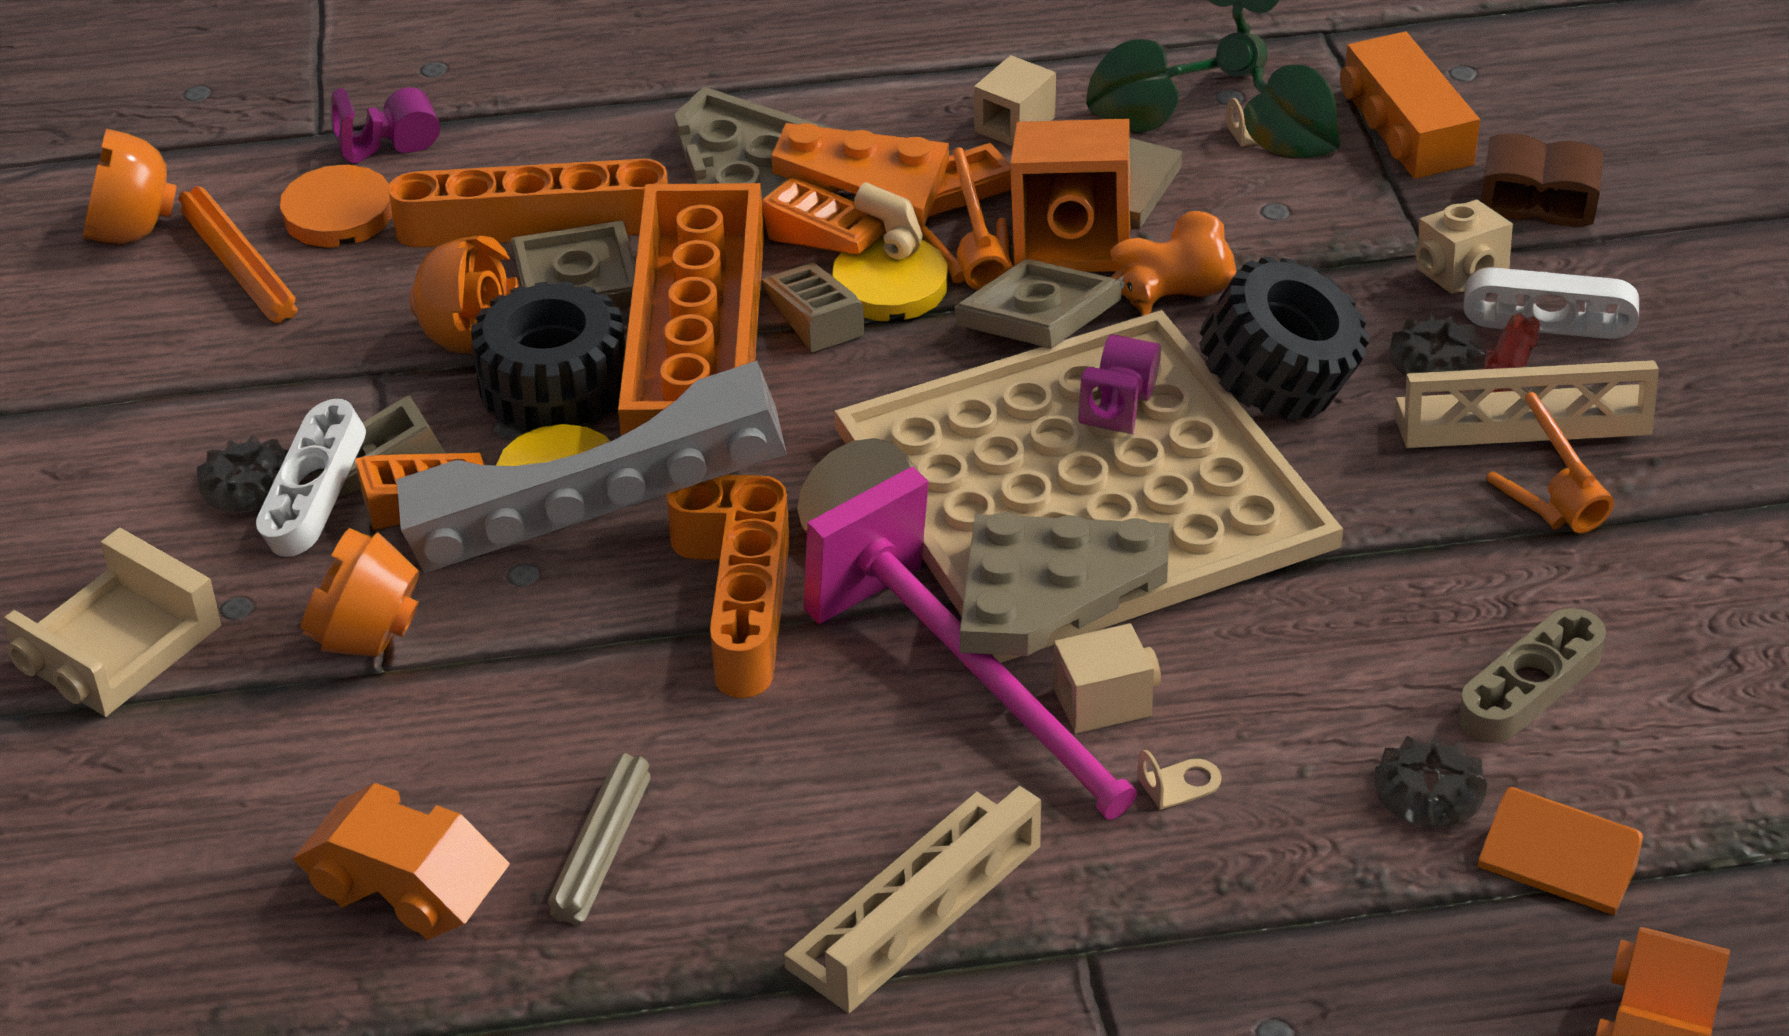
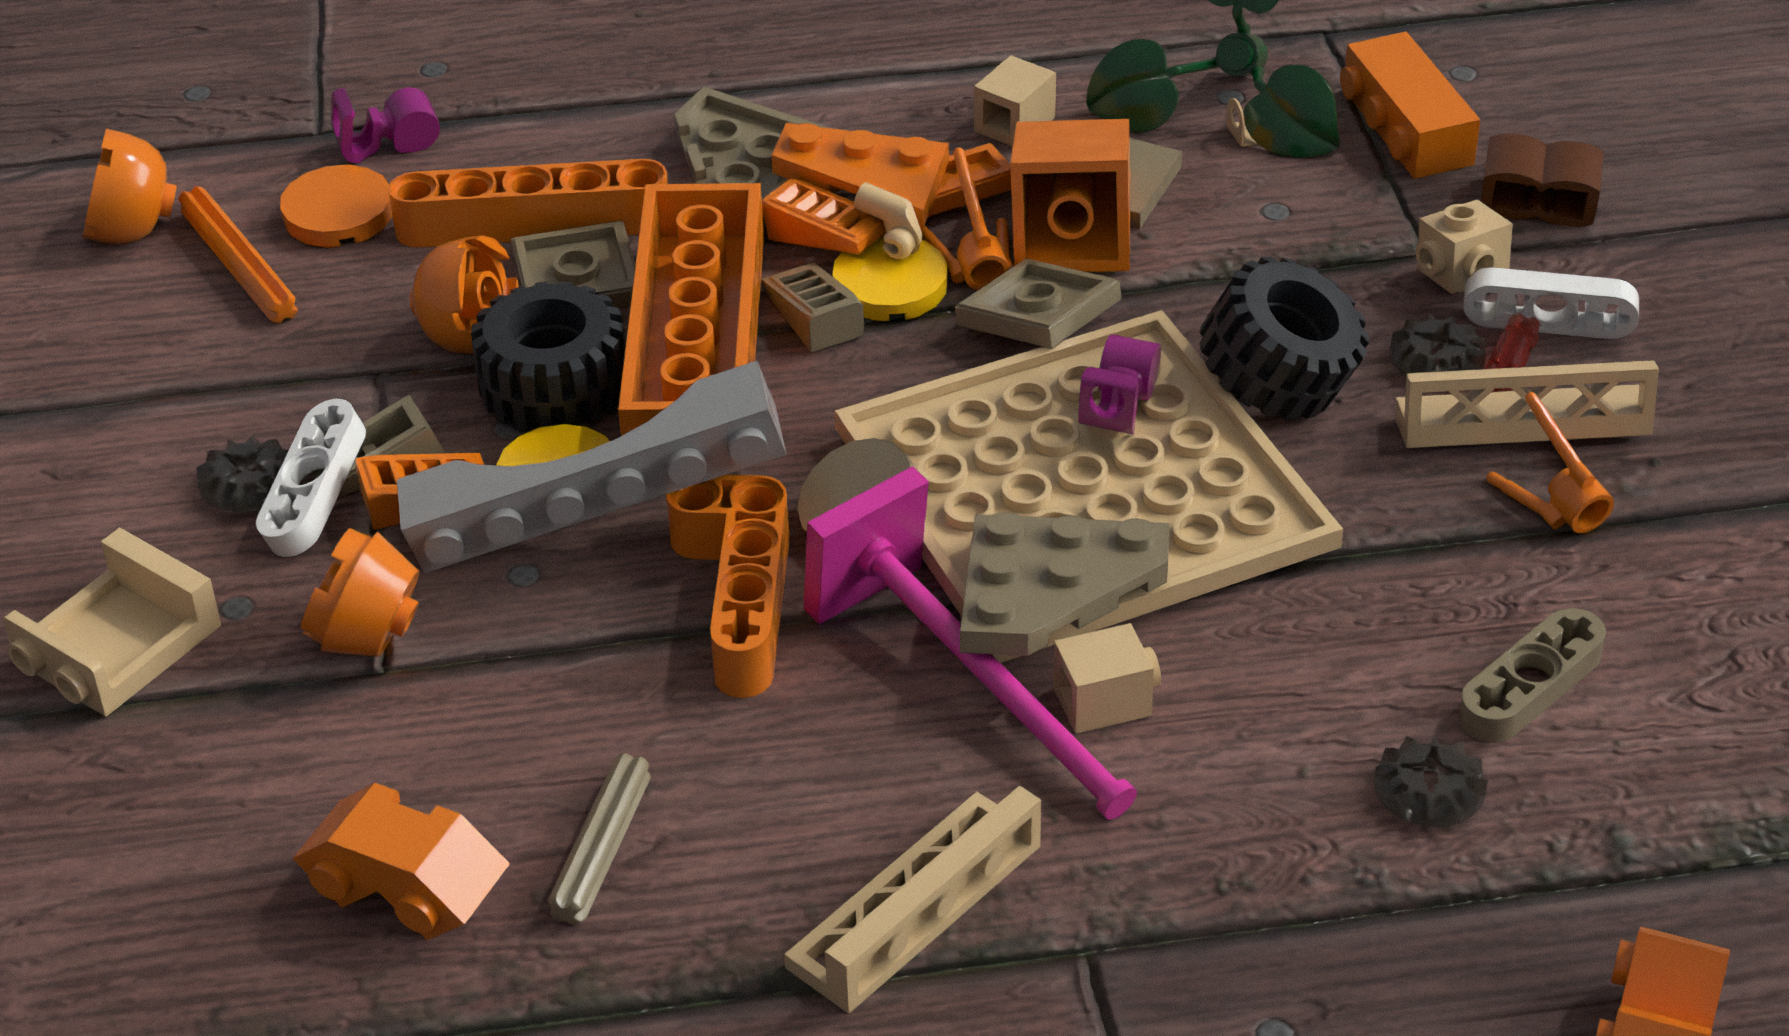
(1168, 785): tan piece -> none
(1189, 264): orange animal -> none
(1561, 850): orange slope -> none

